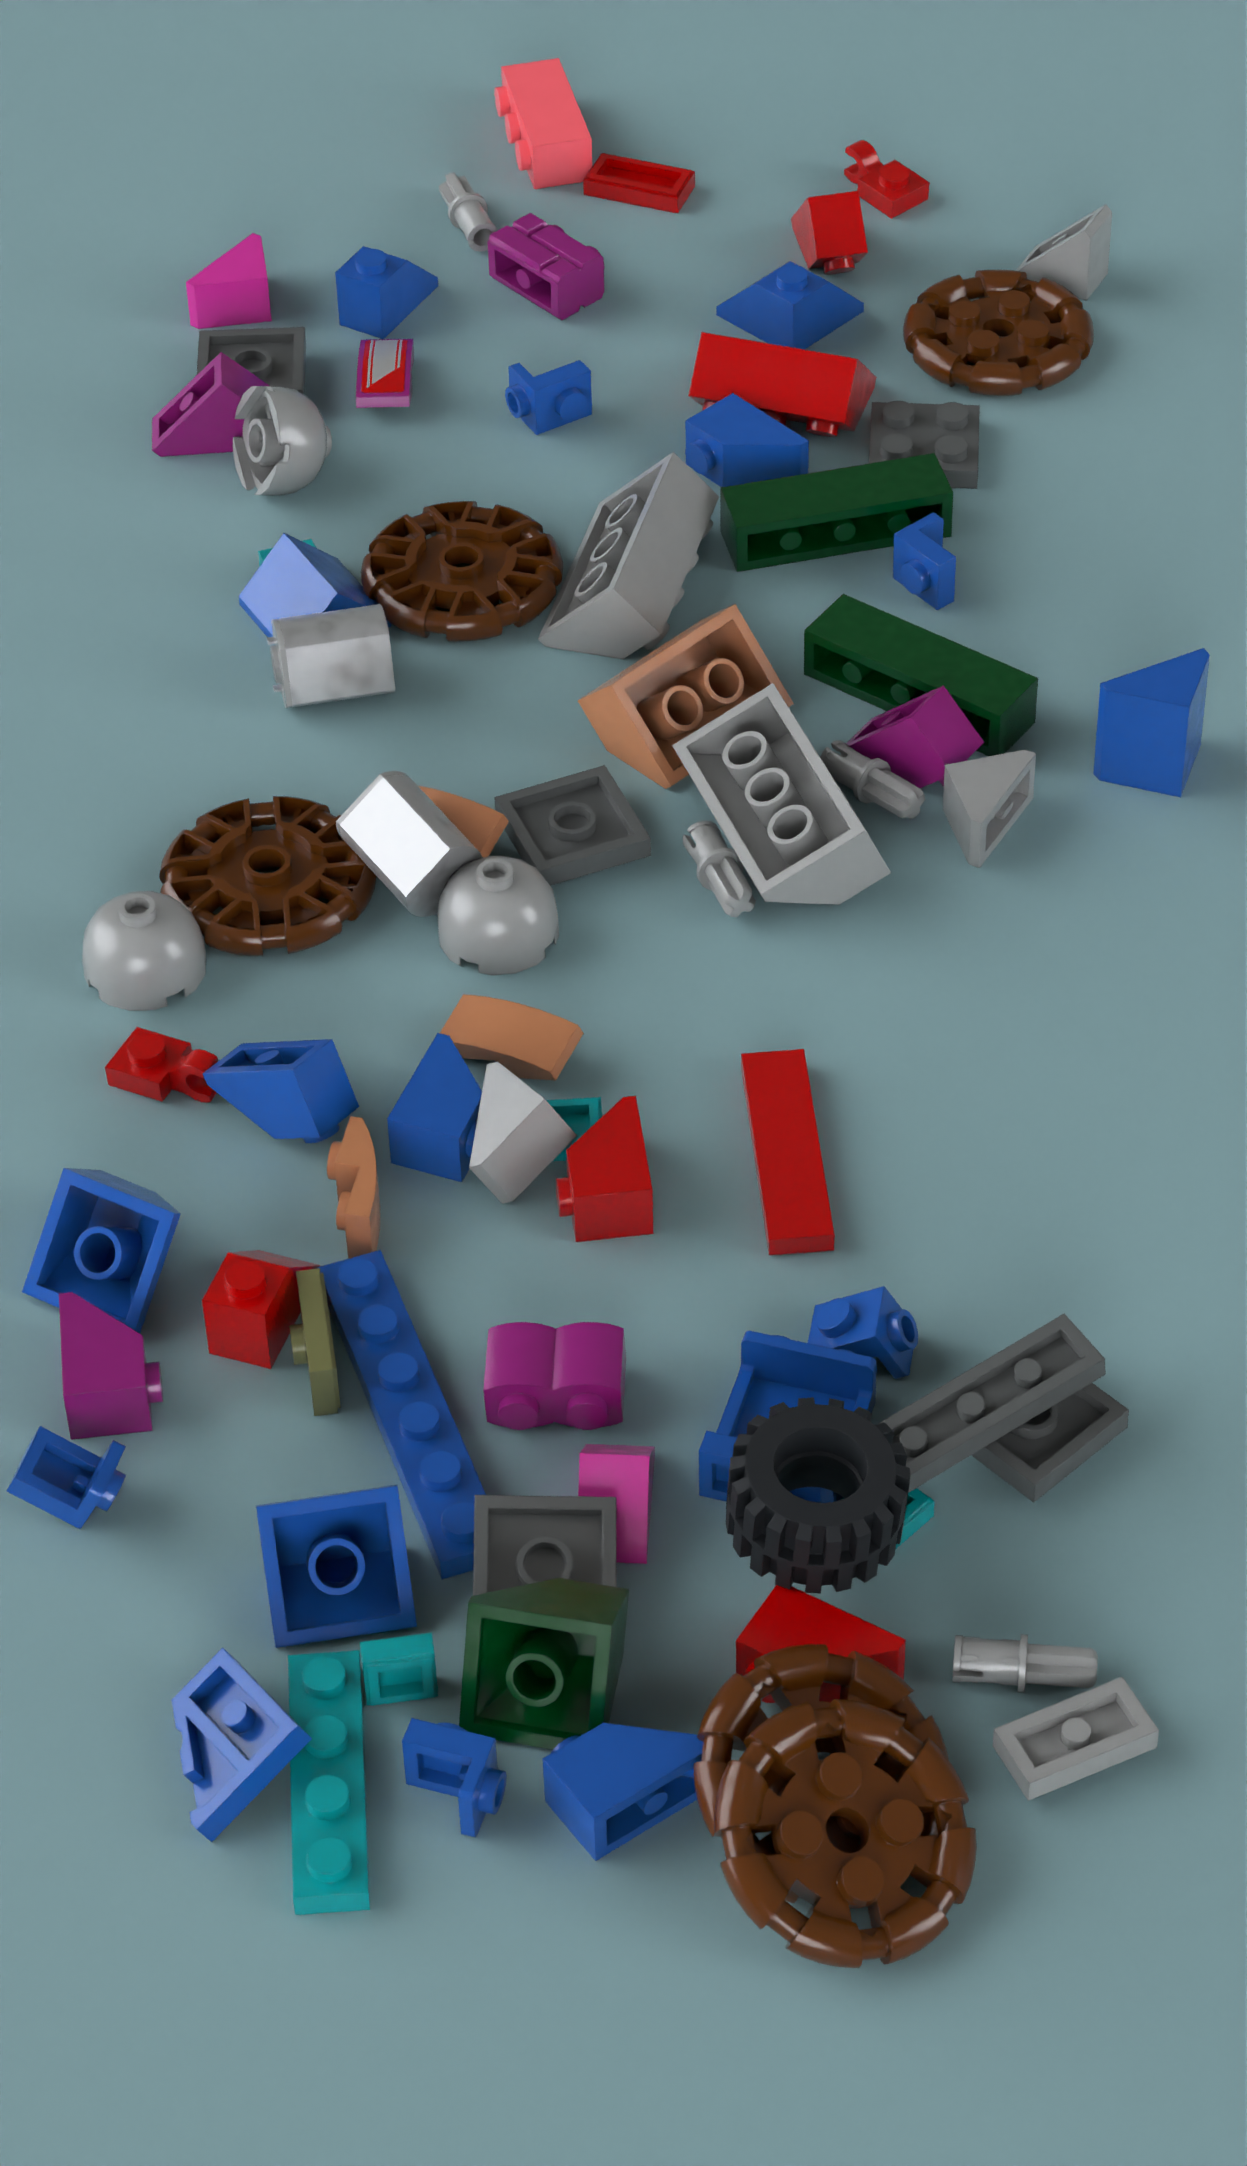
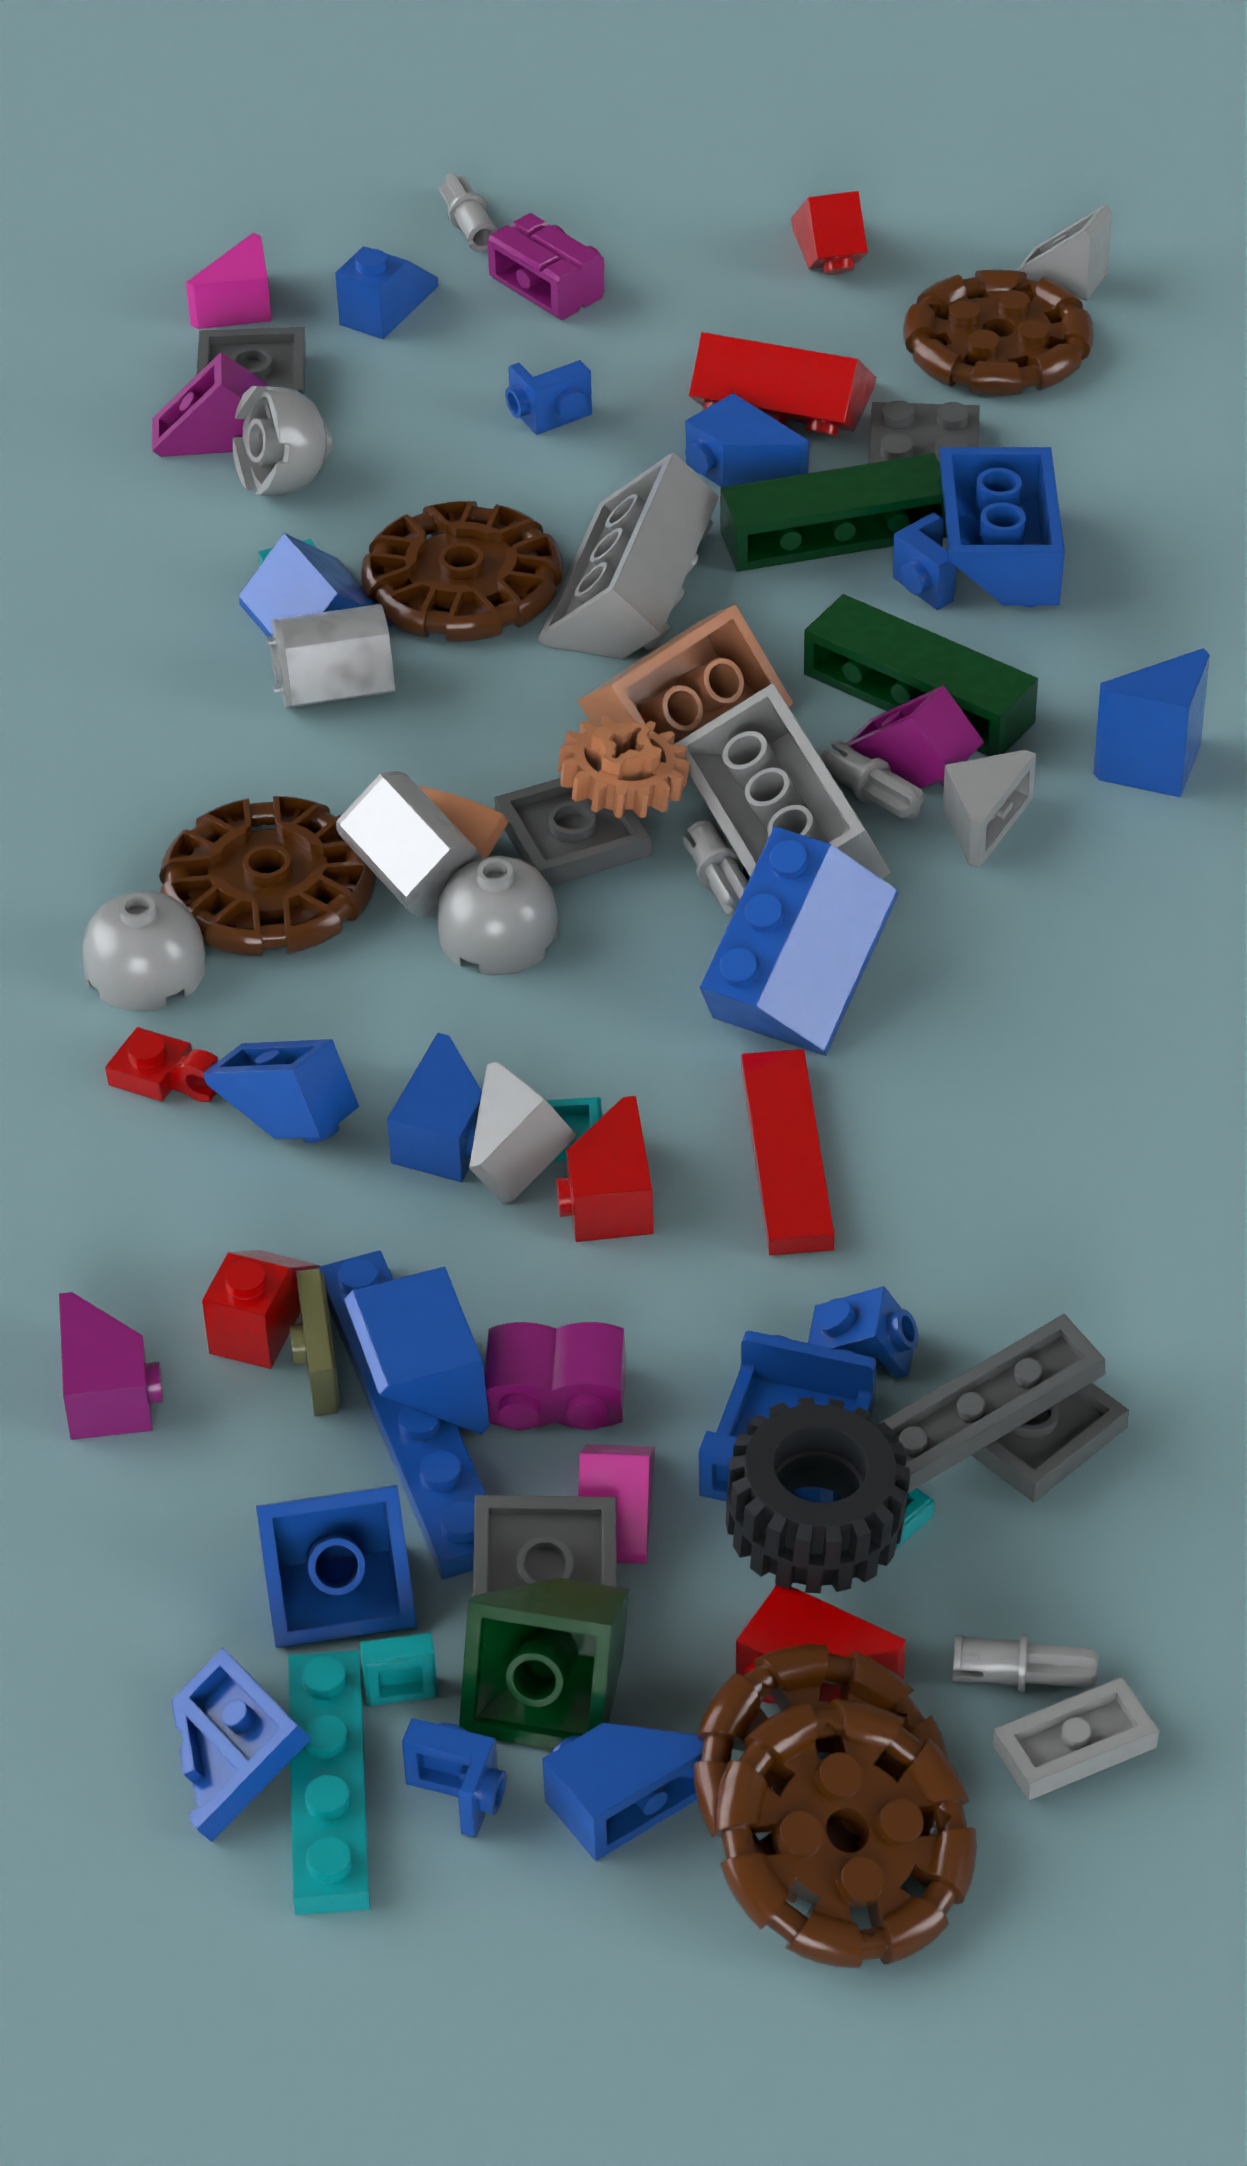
(67, 1477): blue bracket -> none
(103, 1244): blue slope -> none
(355, 1172): nougat slope -> none
(384, 373): slope -> none
(422, 1347): none -> blue slope
(514, 1034): nougat slope -> none
(544, 123): coral brick -> none
(623, 766): none -> nougat gear
(639, 183): red tile -> none
(790, 307): blue slope -> none
(797, 942): none -> slope
(886, 187): red plate -> none
(1004, 521): none -> blue slope

